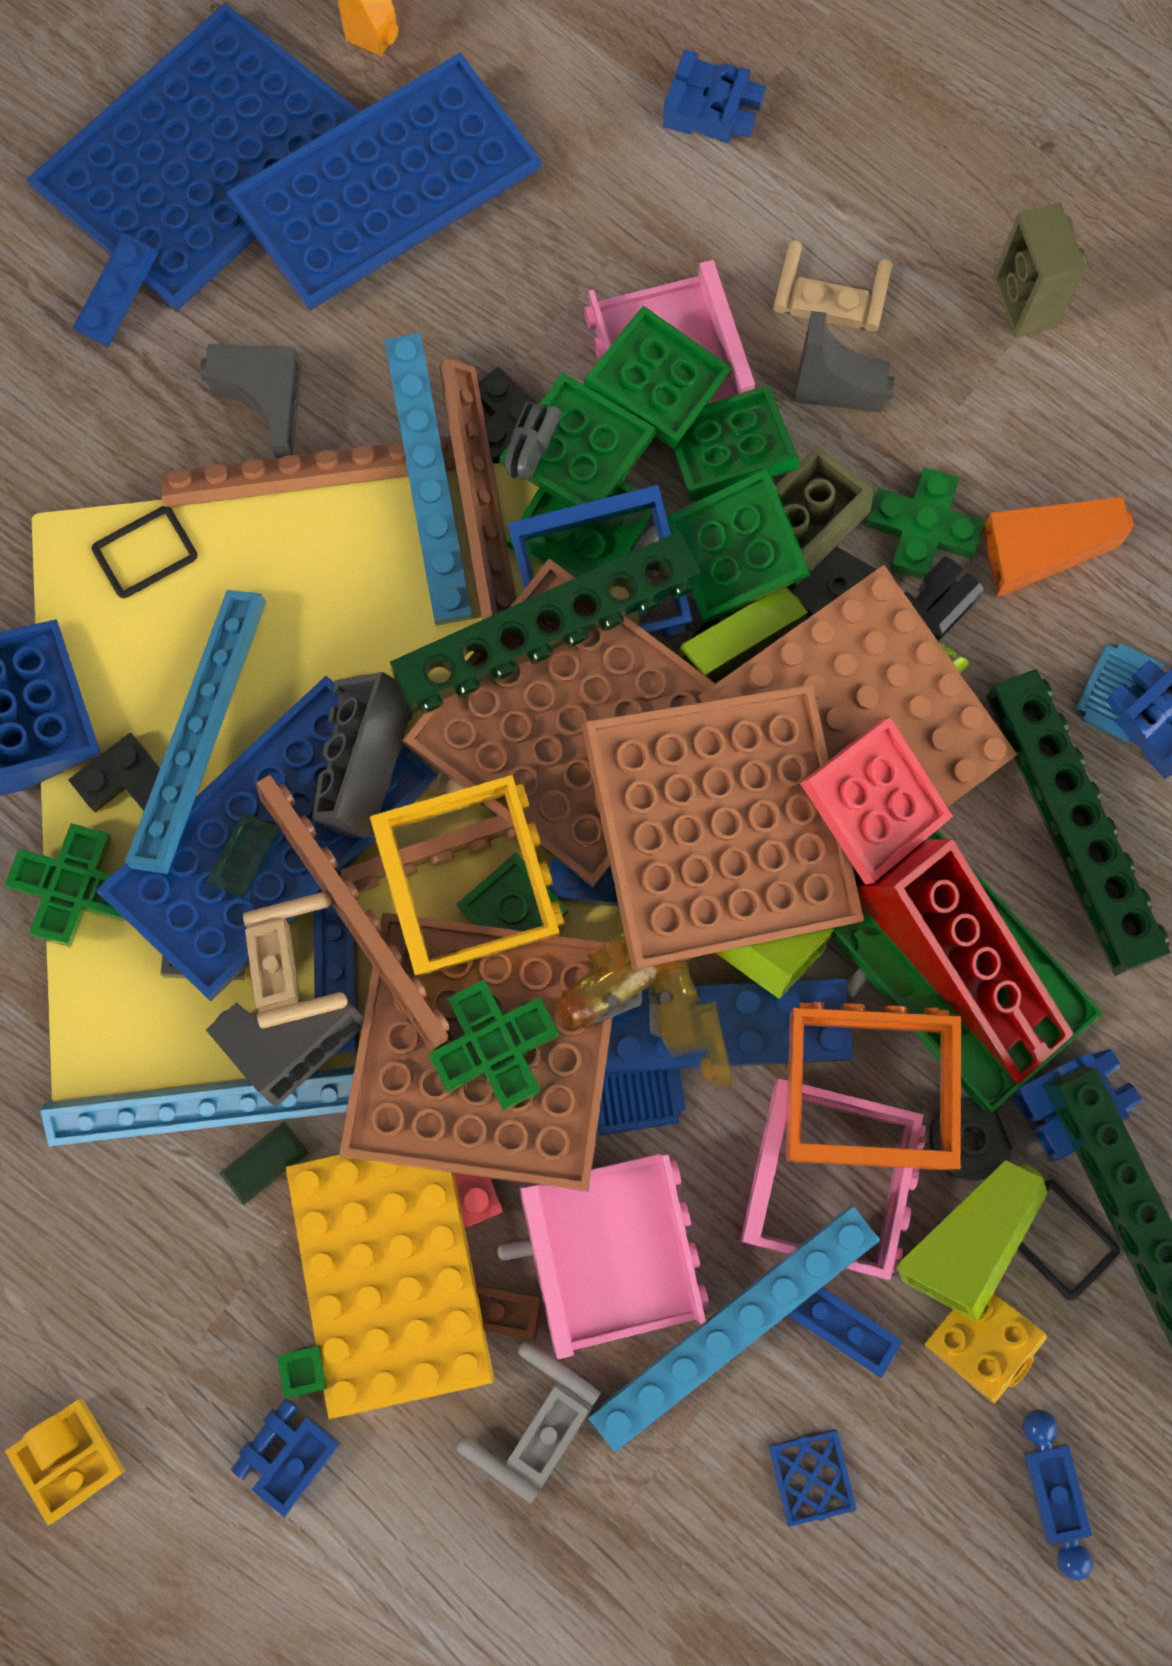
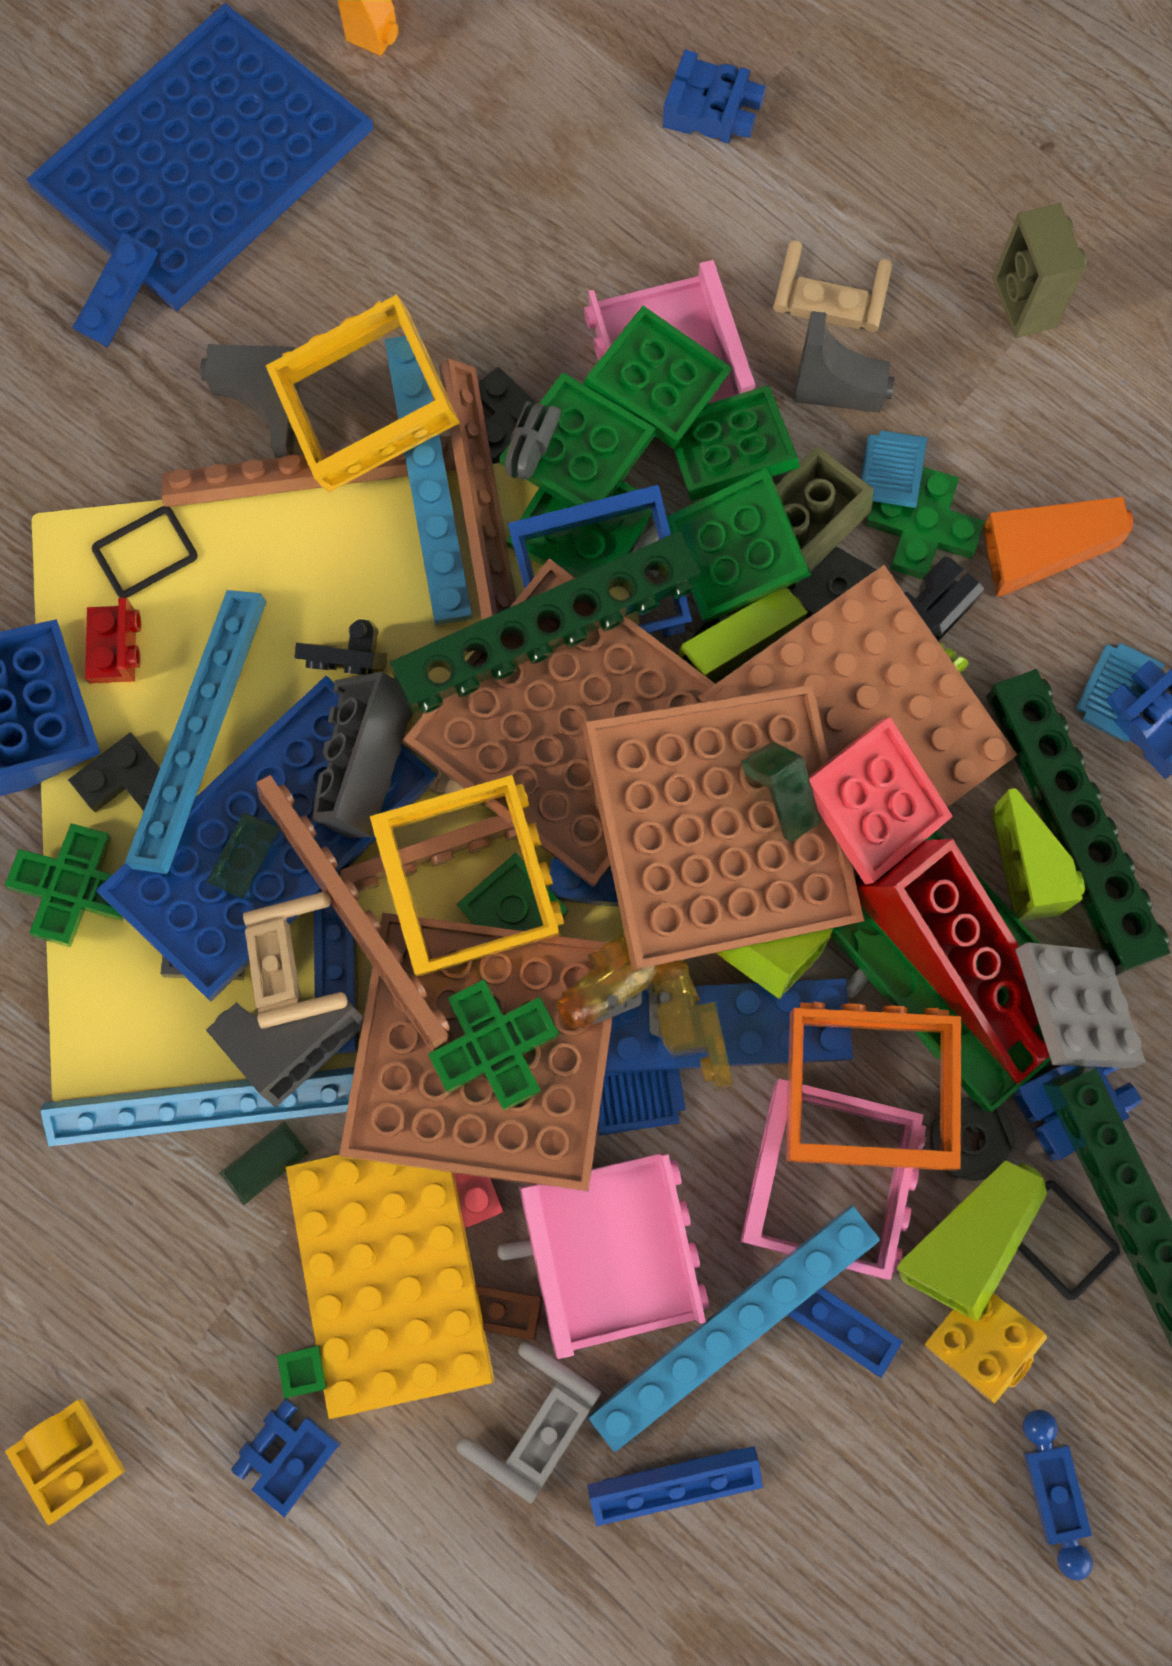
(112, 643): none -> red bracket
(357, 658): none -> black plate
(384, 181): blue plate -> none
(385, 443): none -> yellow window
(675, 1485): none -> blue plate
(789, 787): none -> clear green bracket
(820, 1513): blue window -> none
(894, 467): none -> dark azure window
(1034, 863): none -> lime slope
(1080, 1006): none -> light grey plate

